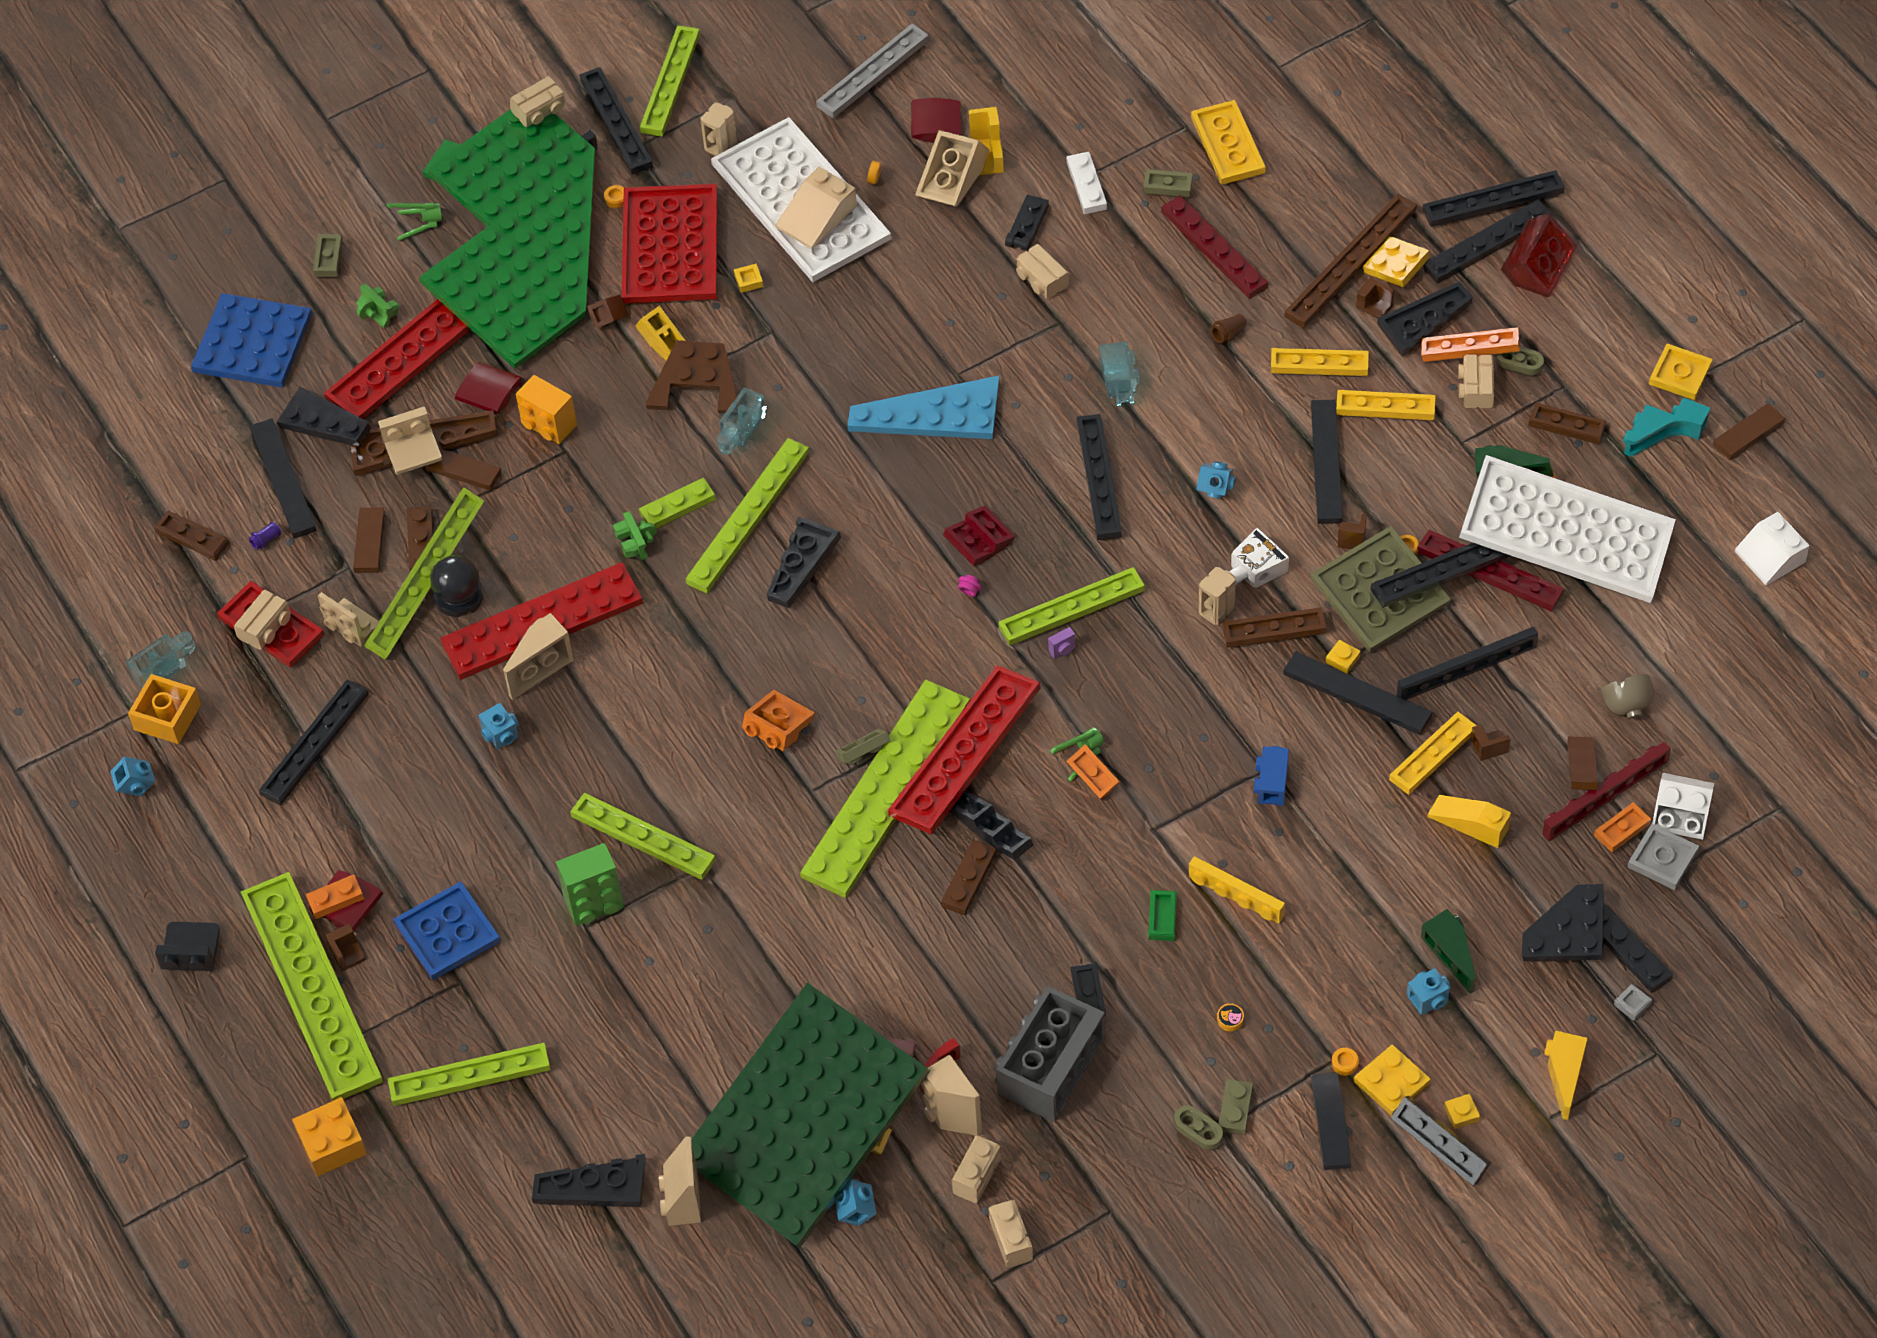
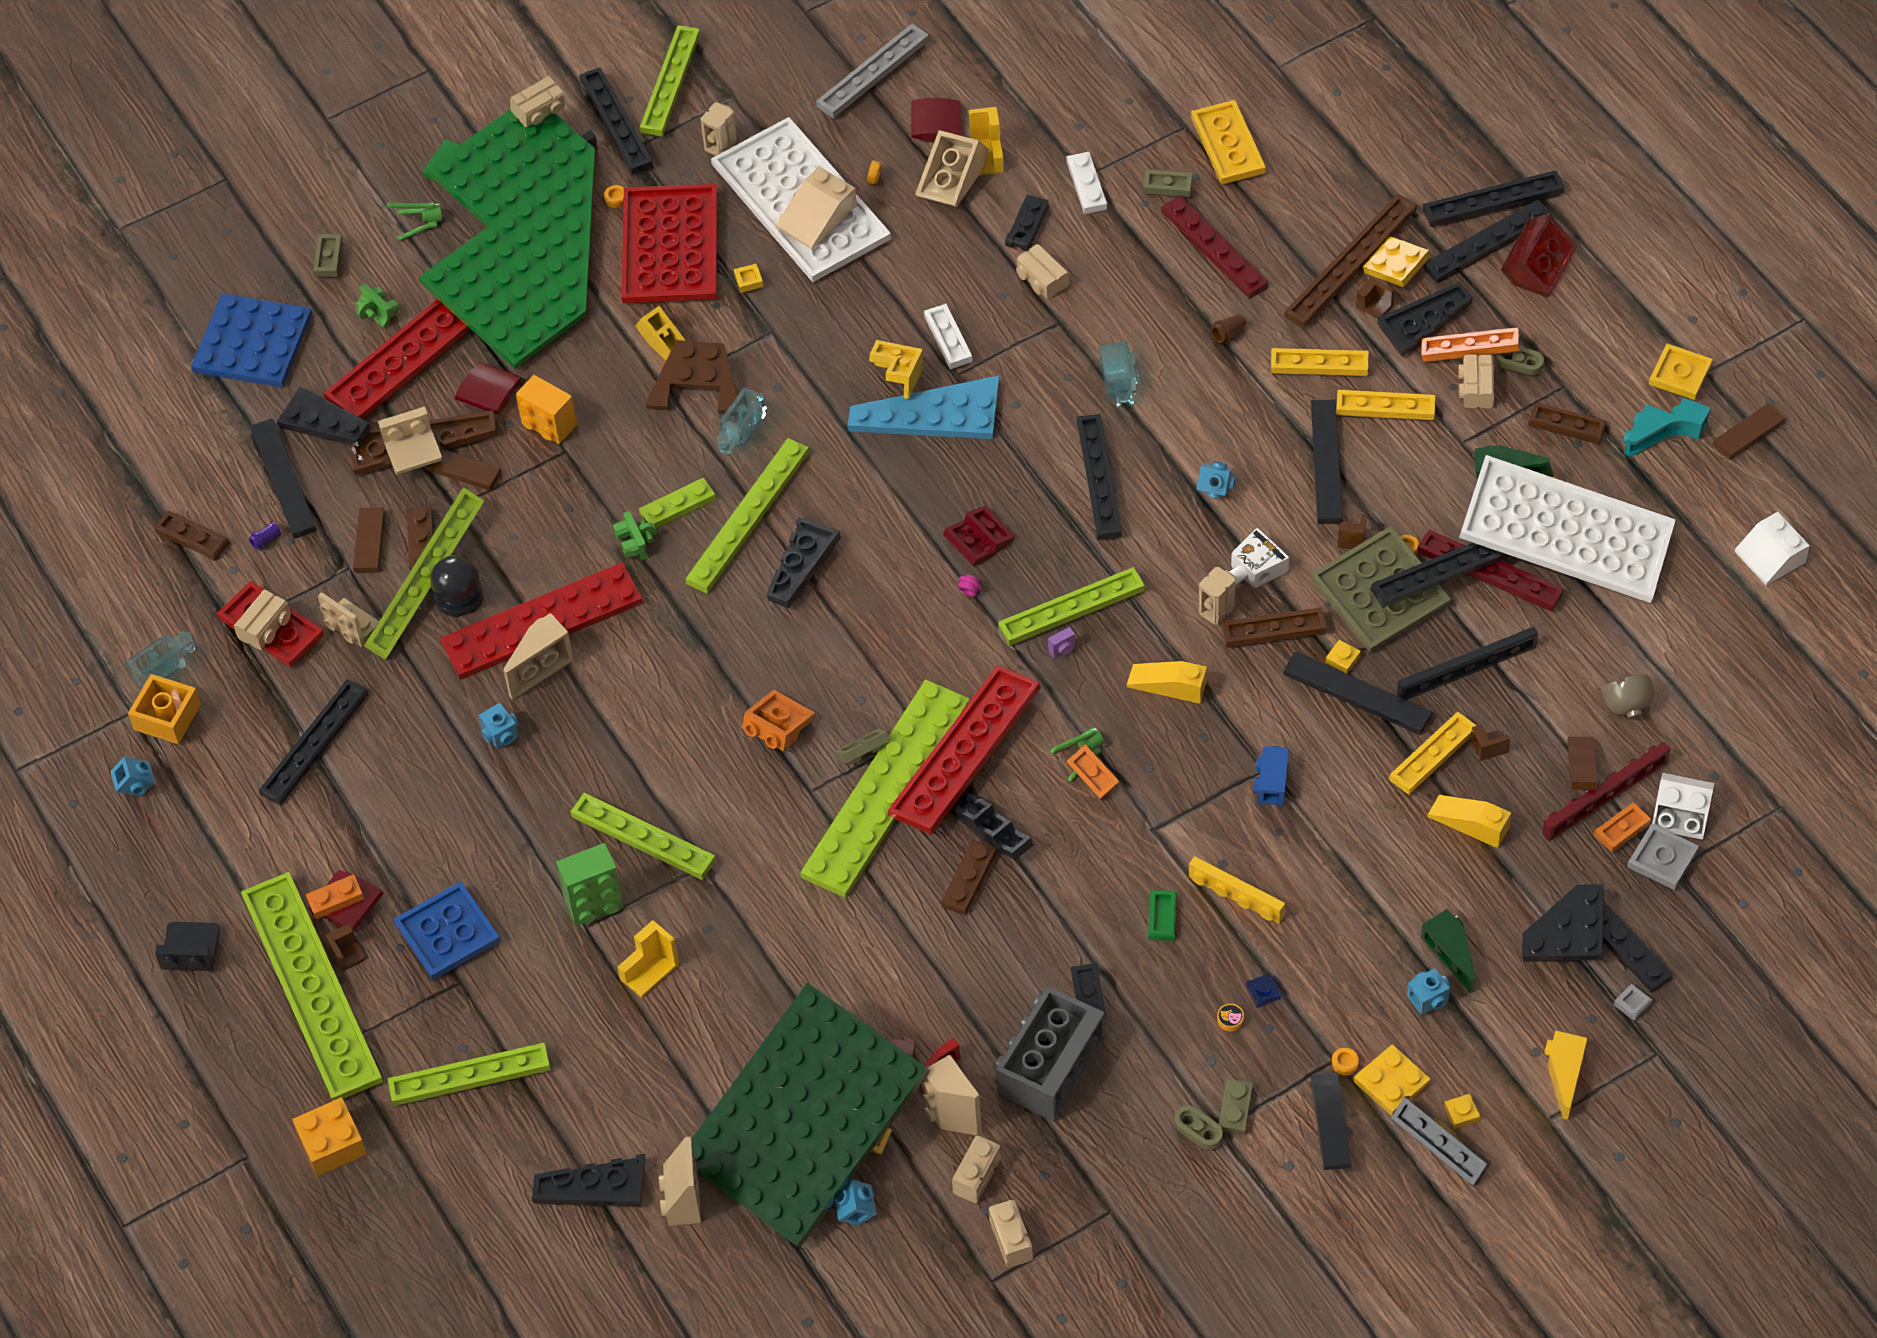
(607, 311): reddish brown panel -> none
(651, 962): none -> yellow panel
(902, 361): none -> yellow panel
(948, 336): none -> white plate
(1170, 679): none -> yellow slope
(1263, 990): none -> clear blue plate

